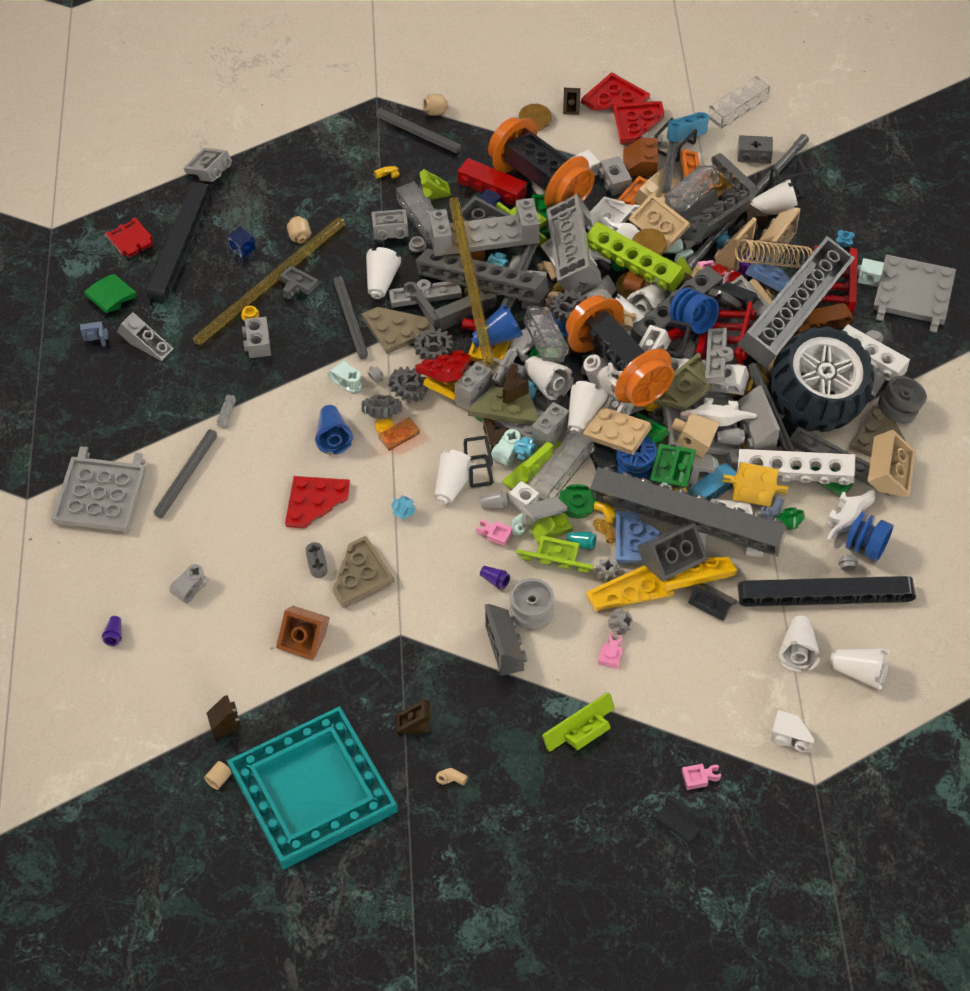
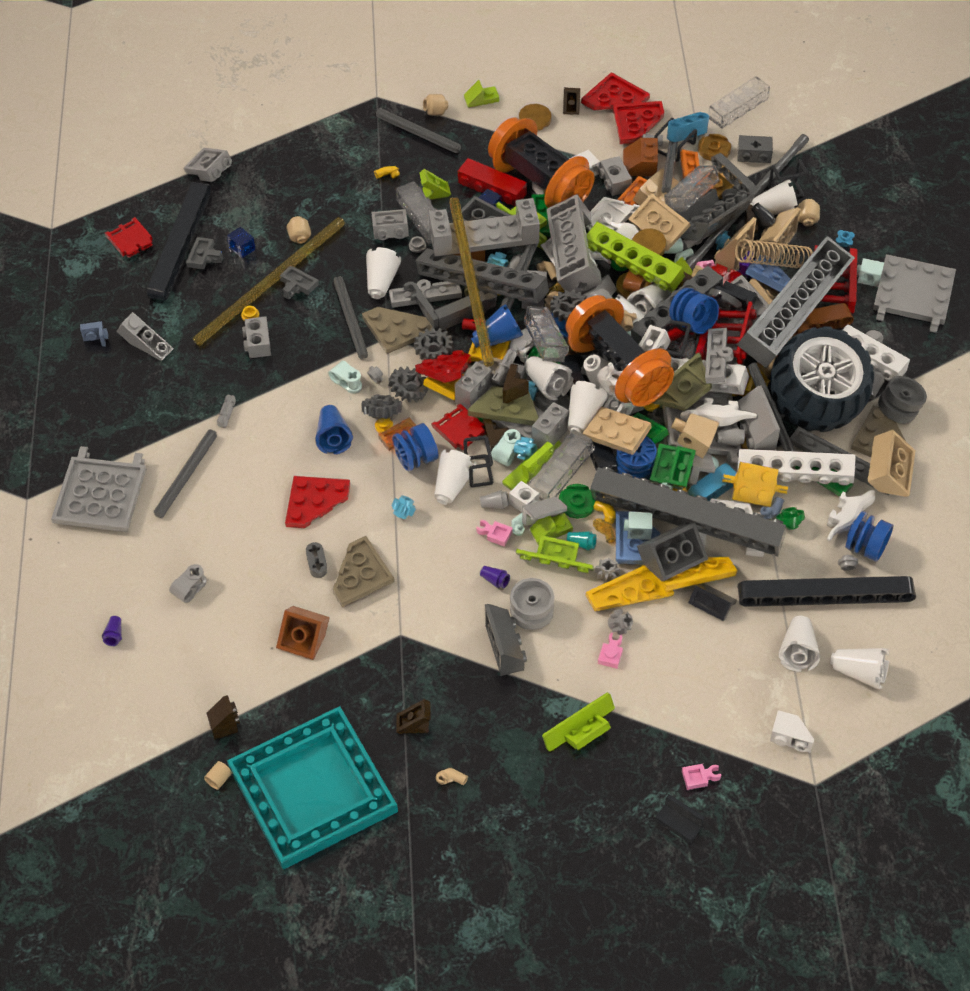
(110, 293): green slope -> none
(203, 253): none -> dark grey hinge
(415, 447): none -> blue wheel
(459, 427): none -> red plate
(480, 96): none -> lime slope
(639, 525): none -> light aqua brick
(712, 145): none -> pearl gold tile
(763, 216): none -> black cone
(809, 212): none -> tan head

